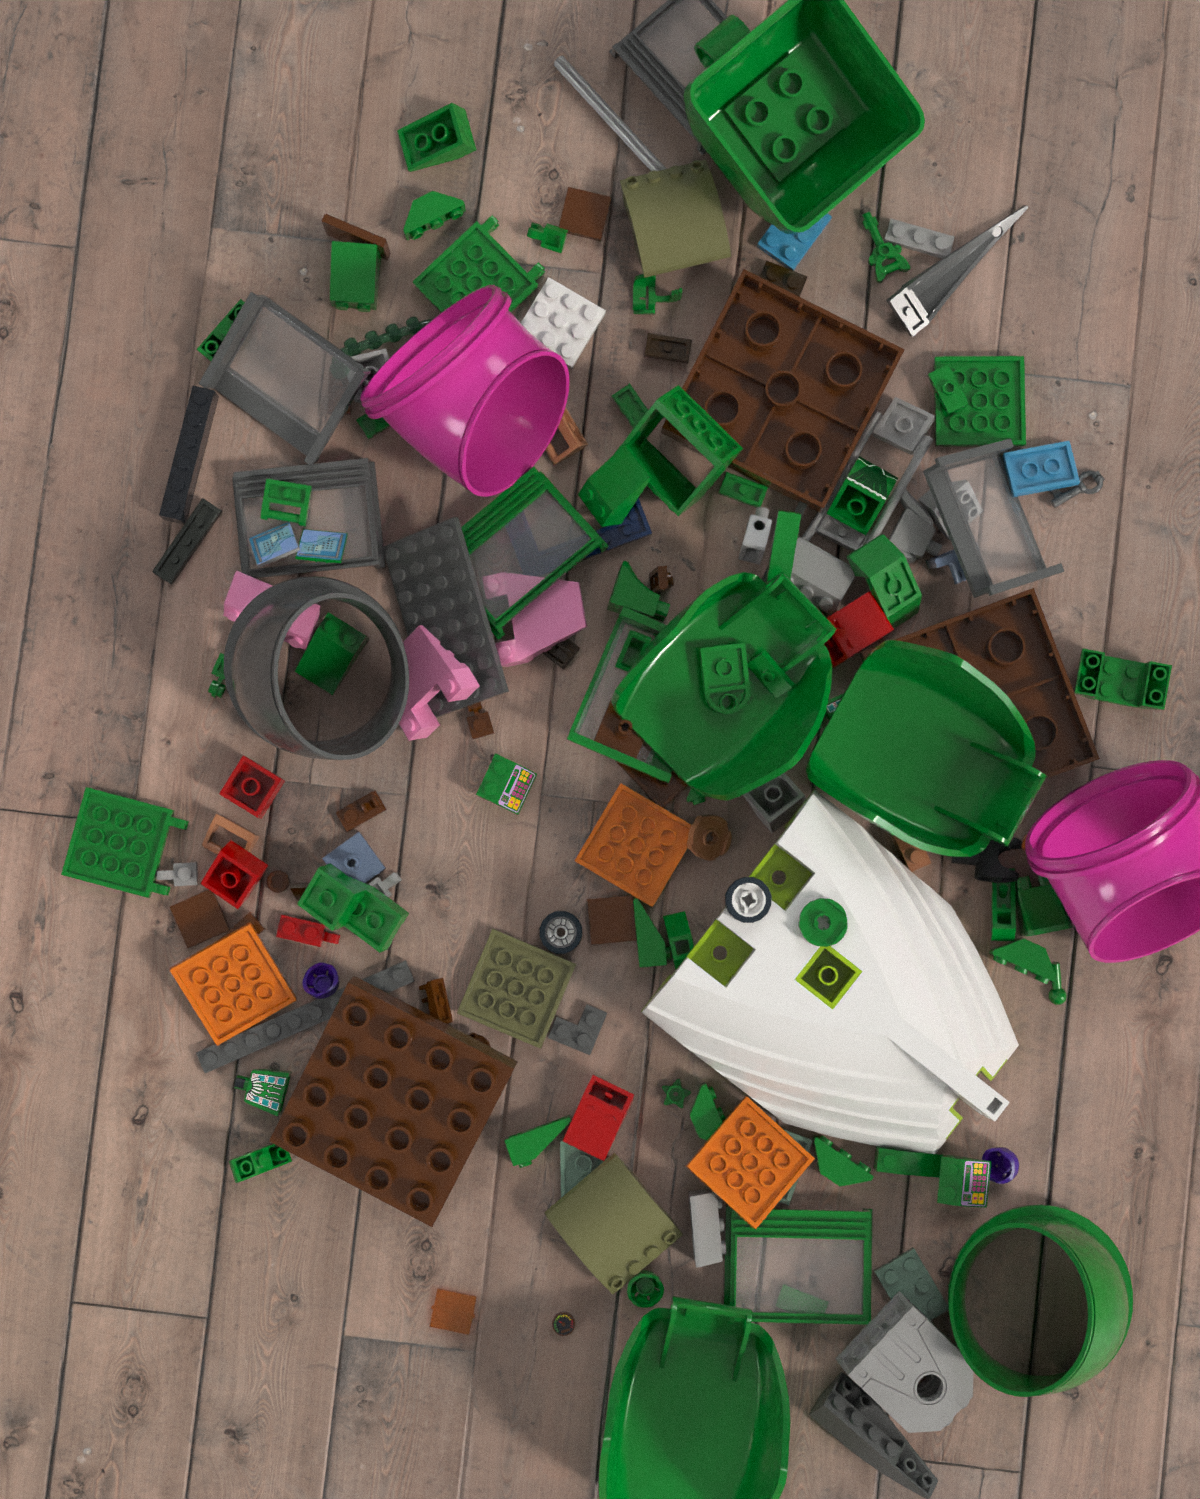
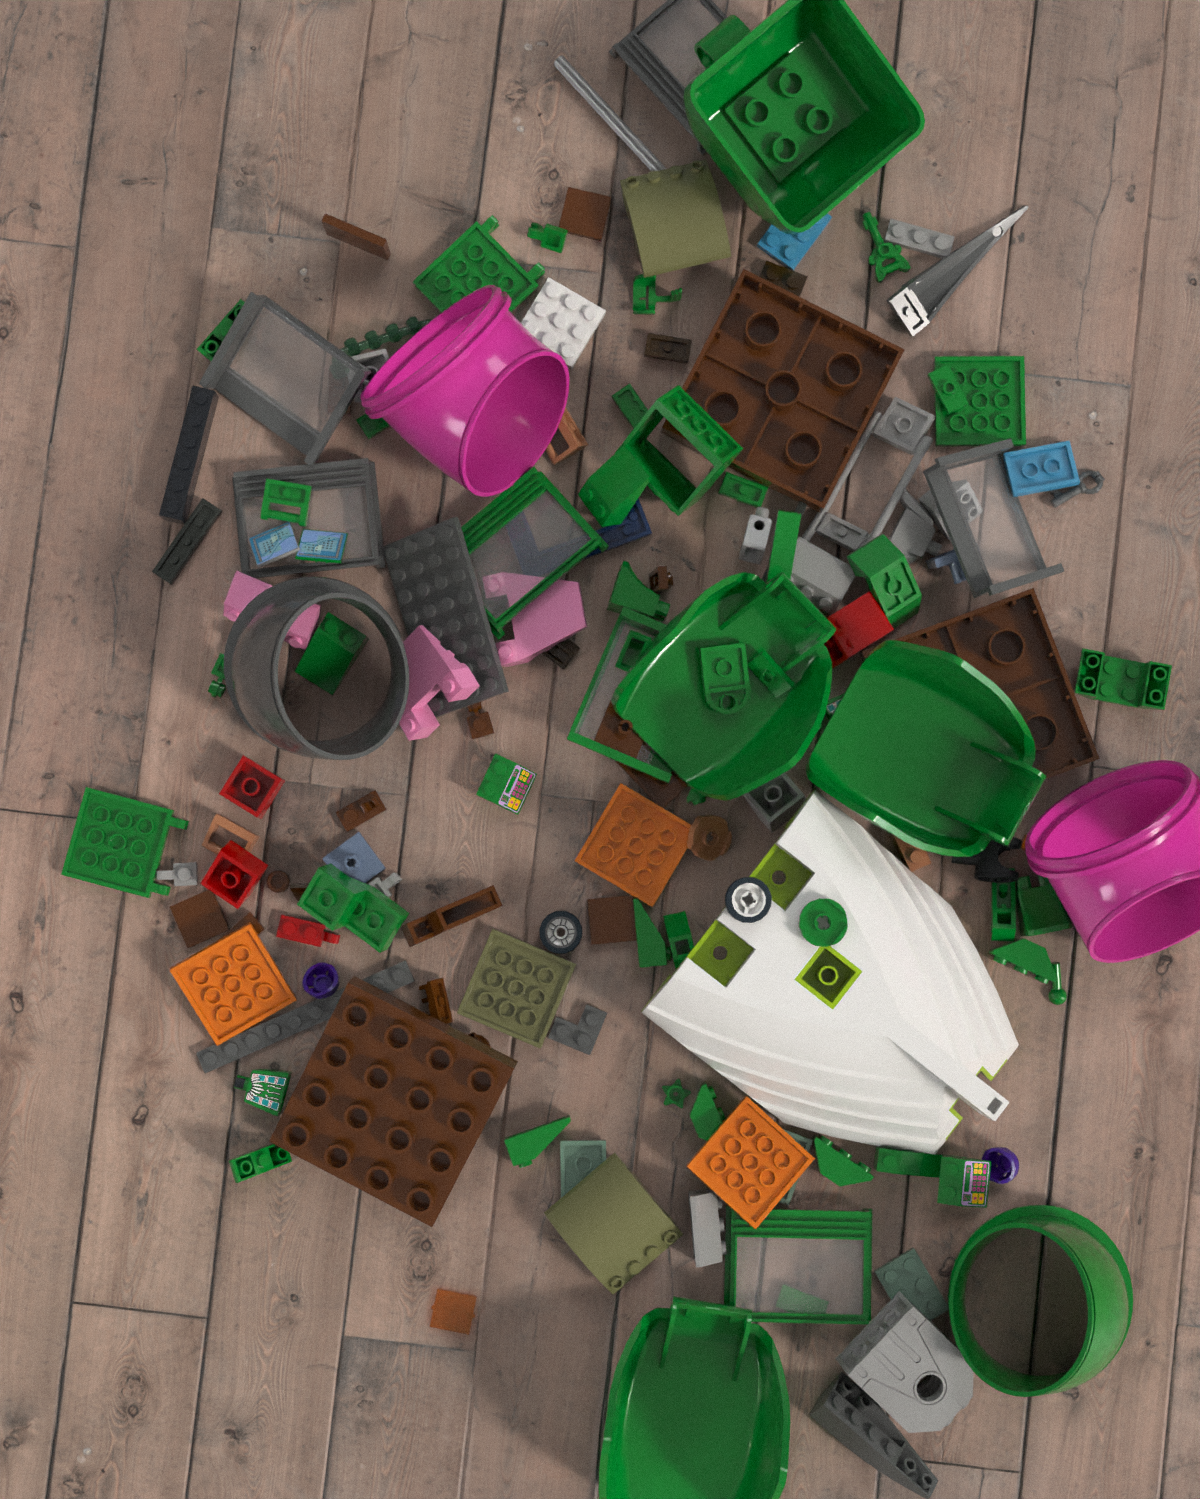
(354, 276): green slope -> none
(430, 213): green slope -> none
(437, 138): green slope -> none
(451, 916): none -> reddish brown slope
(563, 1323): tile -> none
(598, 1118): red slope -> none
(645, 1285): green helmet -> none
(862, 495): green slope -> none

